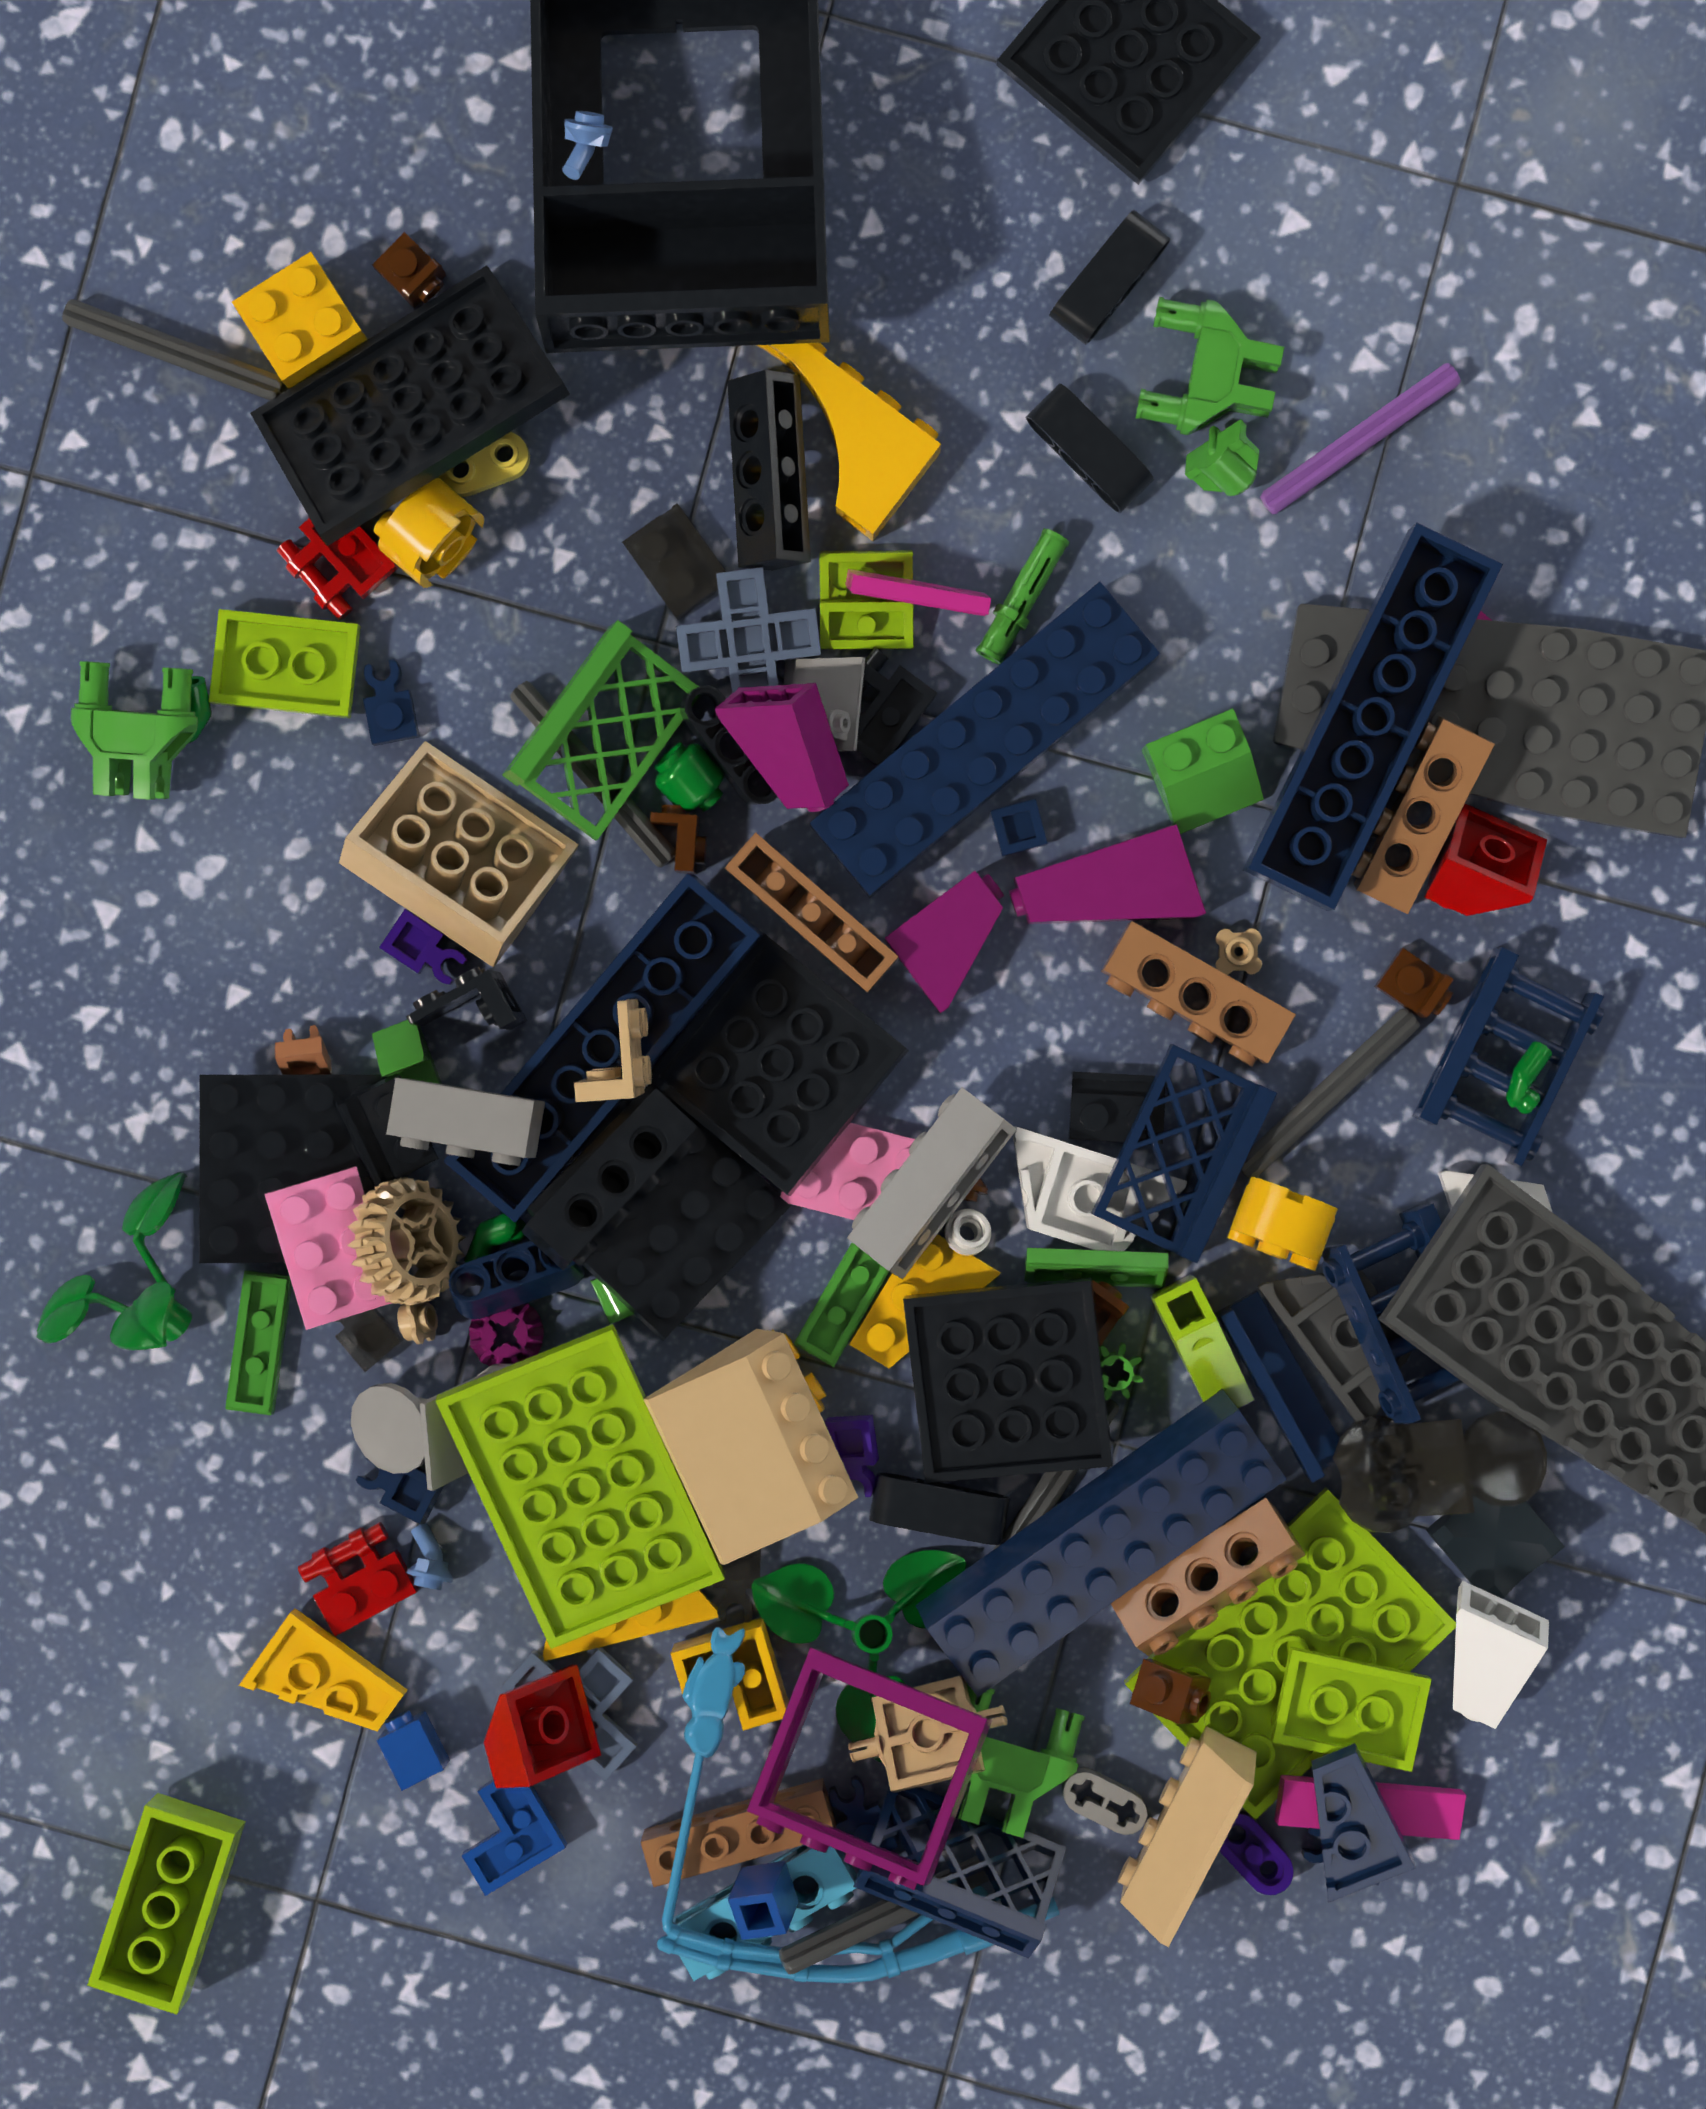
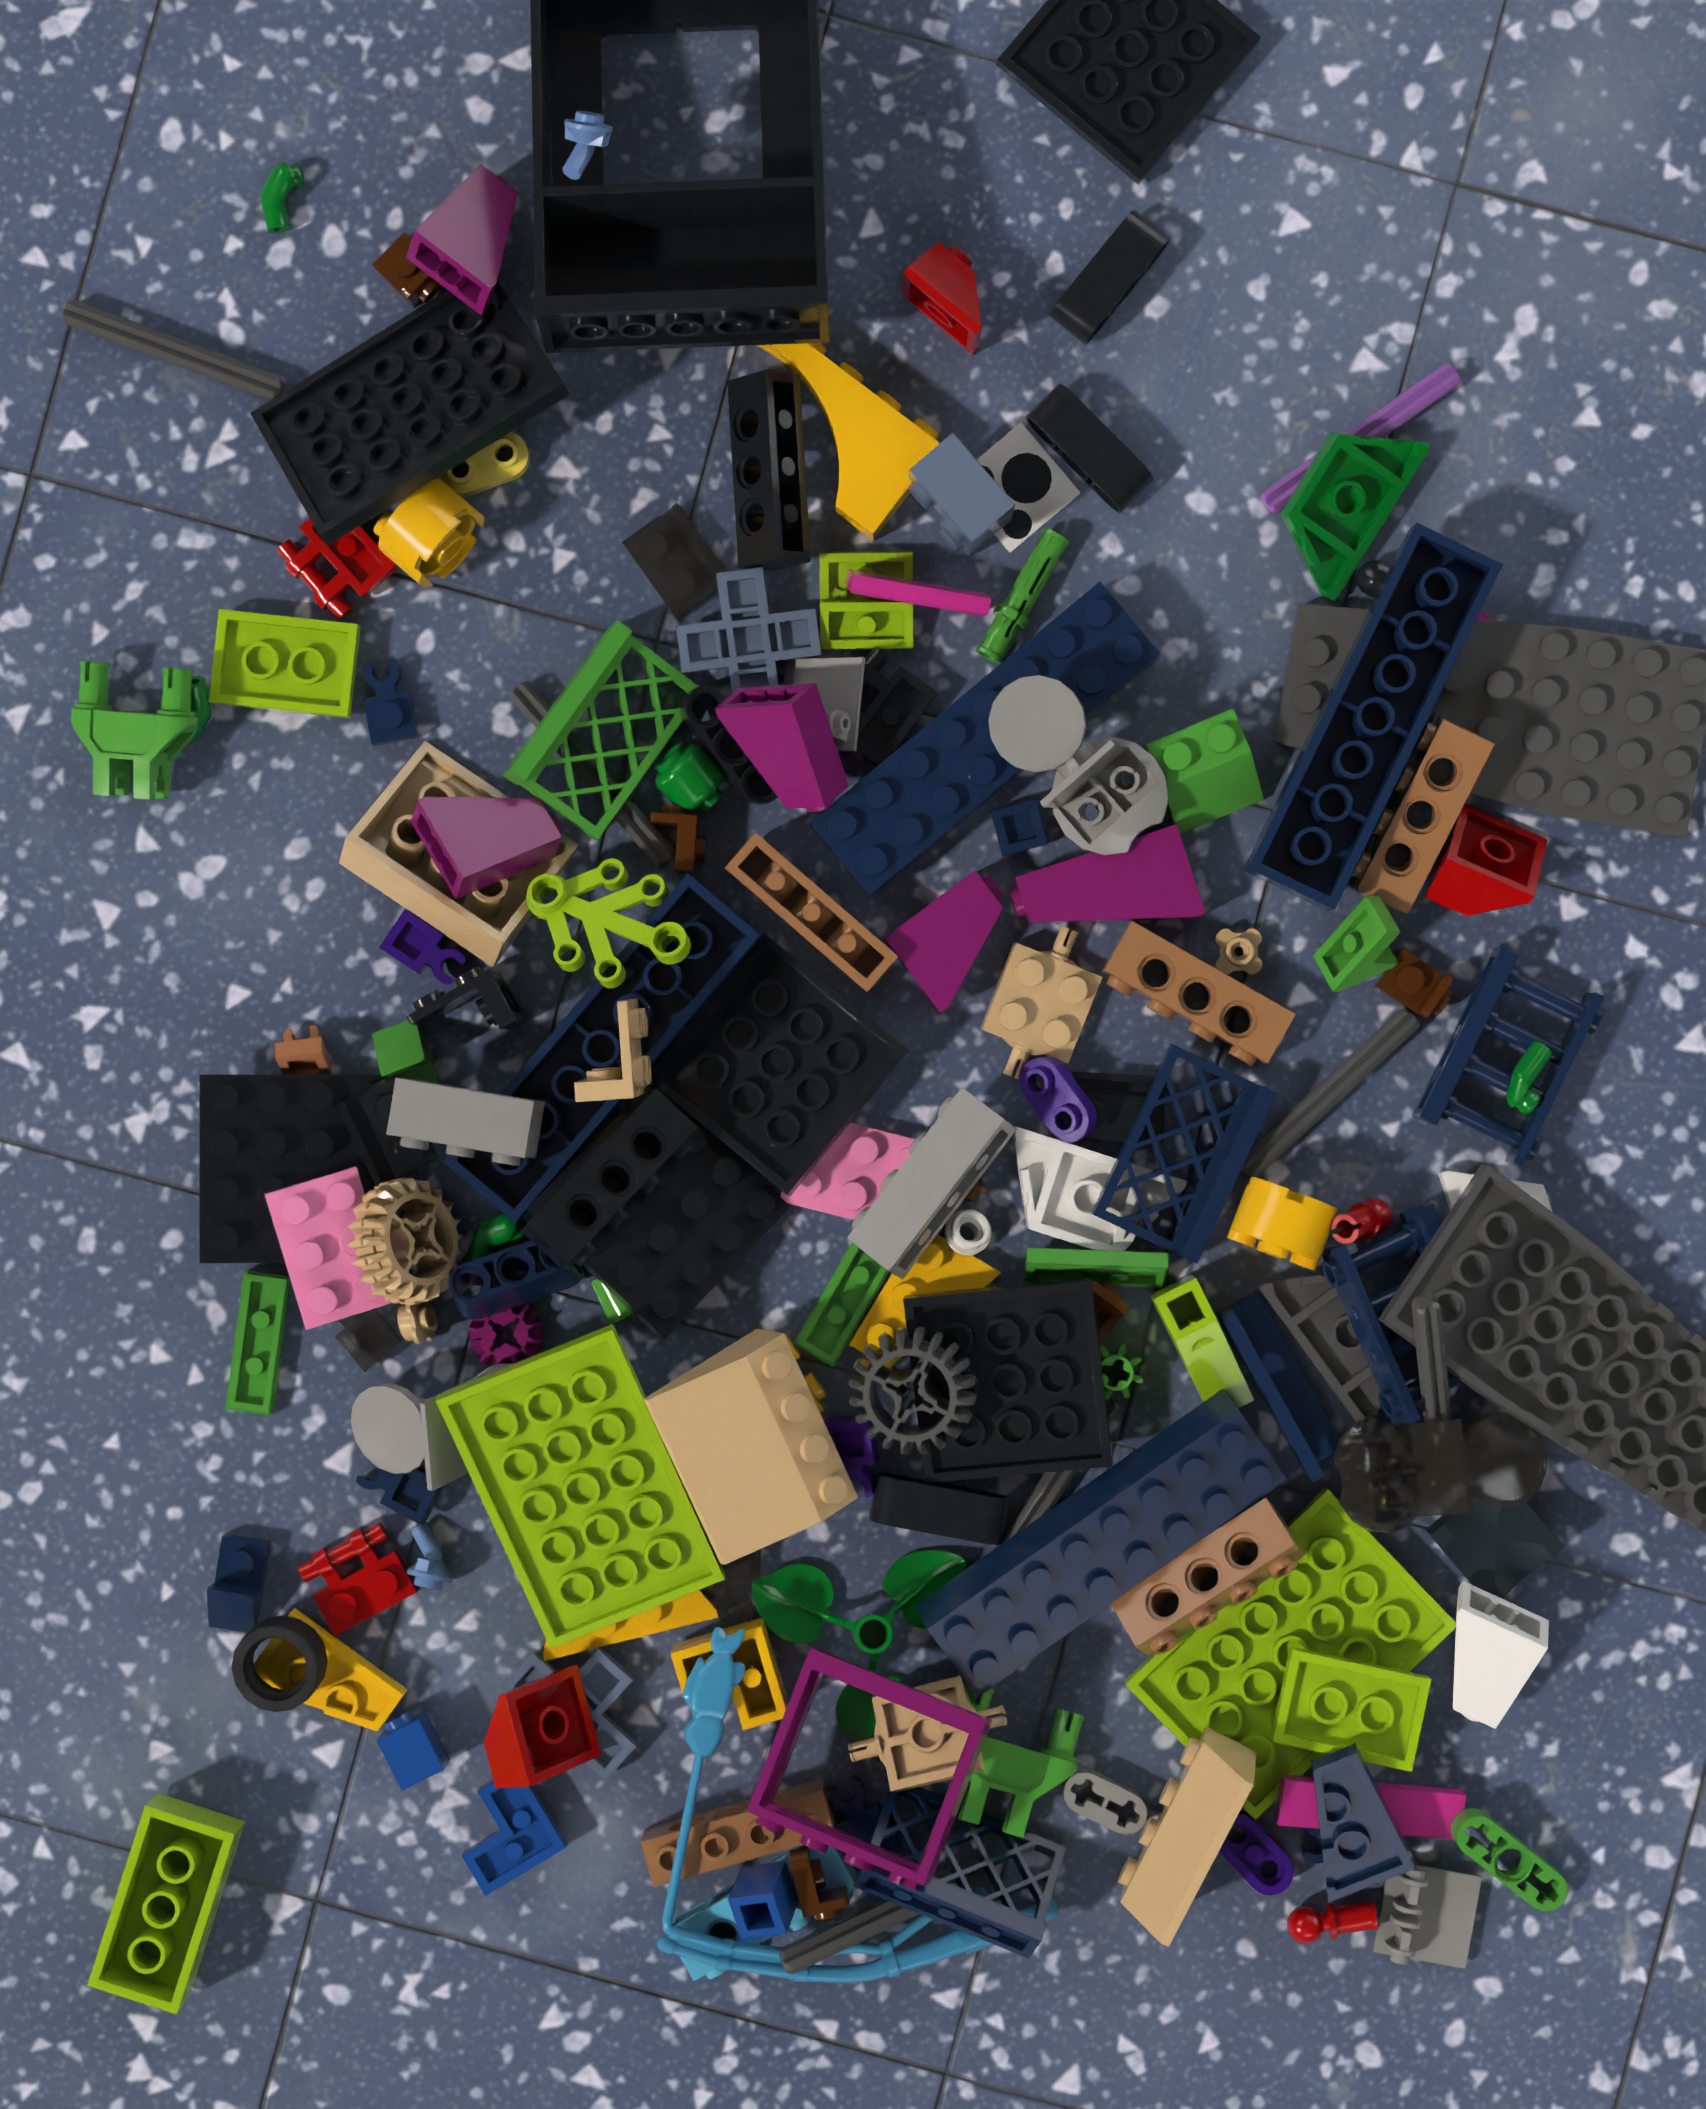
(155, 1314): green plant -> none
(239, 1583): none -> dark blue slope
(261, 1693): none -> black tyre
(274, 192): none -> green arm
(299, 320): yellow brick -> none
(467, 238): none -> magenta slope
(485, 838): none -> magenta slope
(603, 916): none -> lime plant
(808, 1879): none -> reddish brown bracket
(895, 1426): none -> dark grey gear
(946, 293): none -> red slope
(962, 493): none -> sand blue brick
(1030, 481): none -> sticker
(1041, 1002): none -> tan plate
(1042, 728): none -> light grey piece
(1058, 1096): none -> dark purple plate
(1171, 1692): reddish brown bracket -> none
(1215, 369): bright green connector -> none
(1225, 461): bright green piece -> none
(1307, 1924): none -> red pin
(1347, 502): none -> green wing
(1359, 946): none -> bright green slope
(1362, 1221): none -> red pin
(1371, 576): none -> black hinge
(1428, 1916): none -> light grey hinge
(1431, 1358): none -> dark grey axle
(1516, 1878): none -> bright green beam

